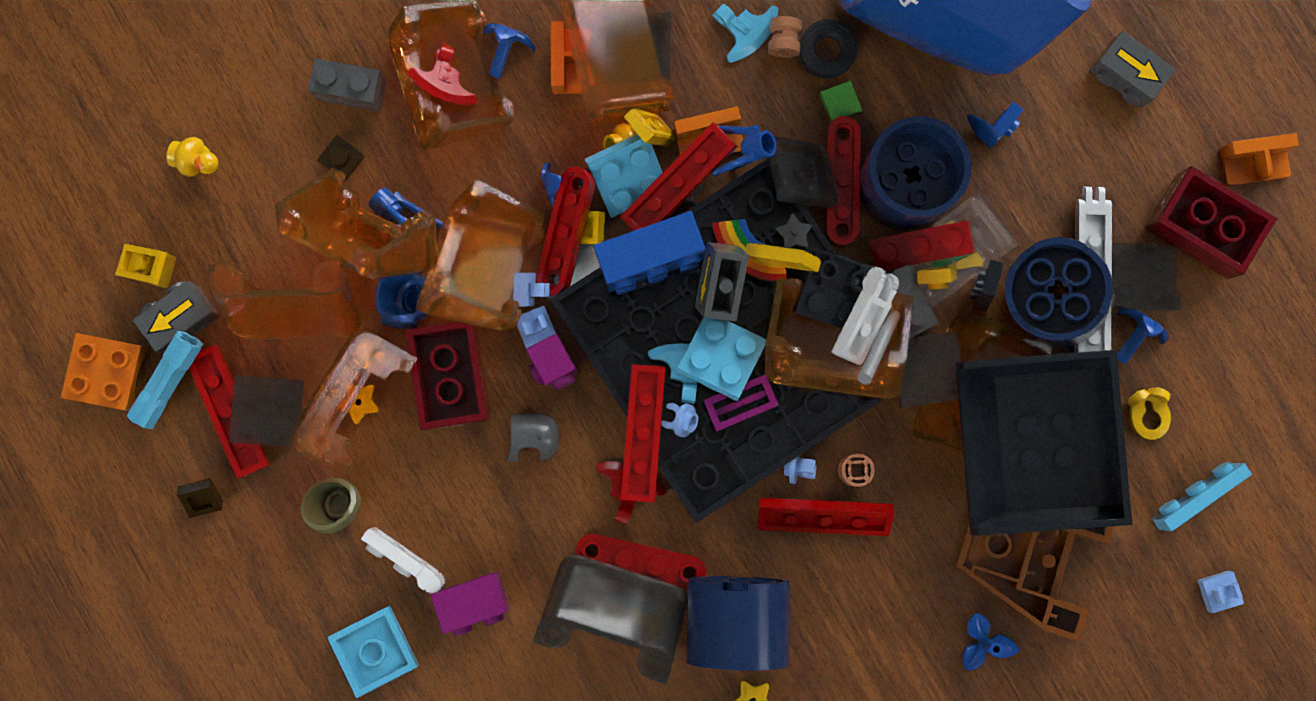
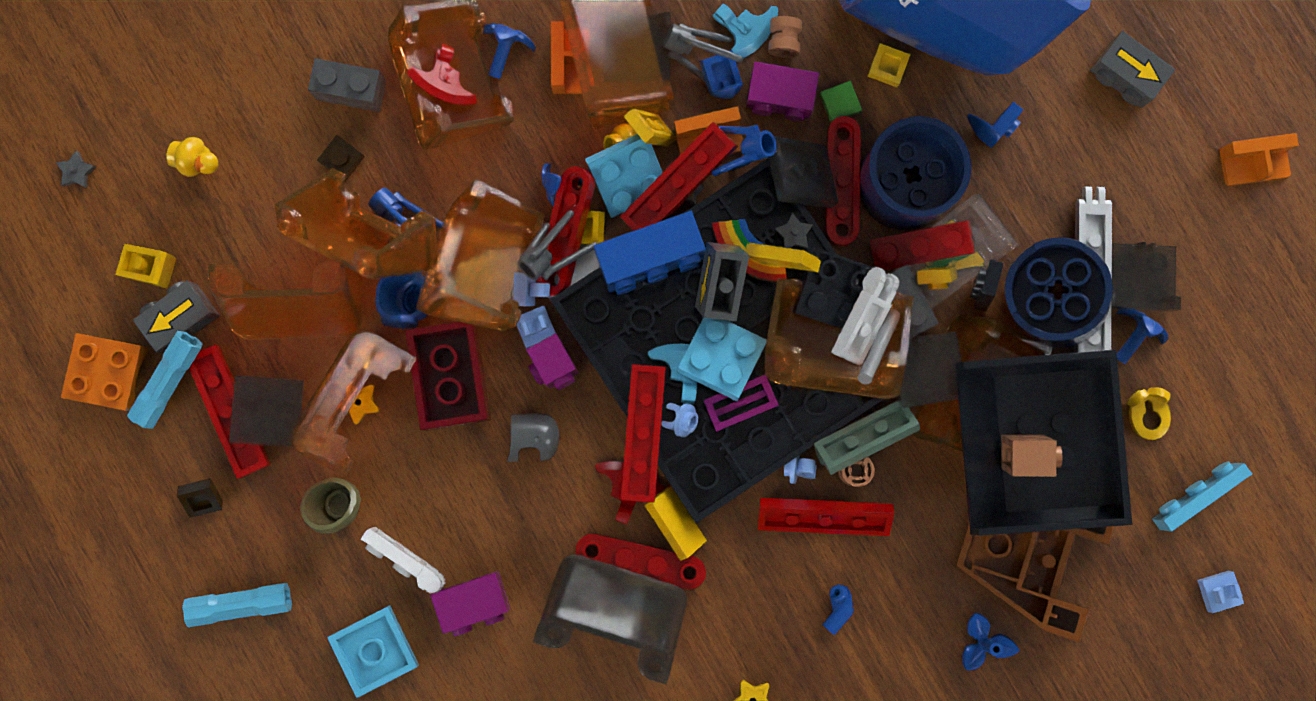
(75, 170): none -> dark grey piece
(215, 608): none -> medium azure axle
(536, 259): none -> dark grey plant
(676, 523): none -> yellow tile
(681, 40): none -> dark grey plant
(721, 76): none -> blue plate
(738, 623): dark blue brick -> none
(782, 91): none -> magenta brick
(828, 29): black tyre -> none
(842, 608): none -> blue arm
(865, 437): none -> sand green panel
(888, 65): none -> yellow plate
(1030, 455): none -> nougat brick
(1210, 223): dark red brick -> none

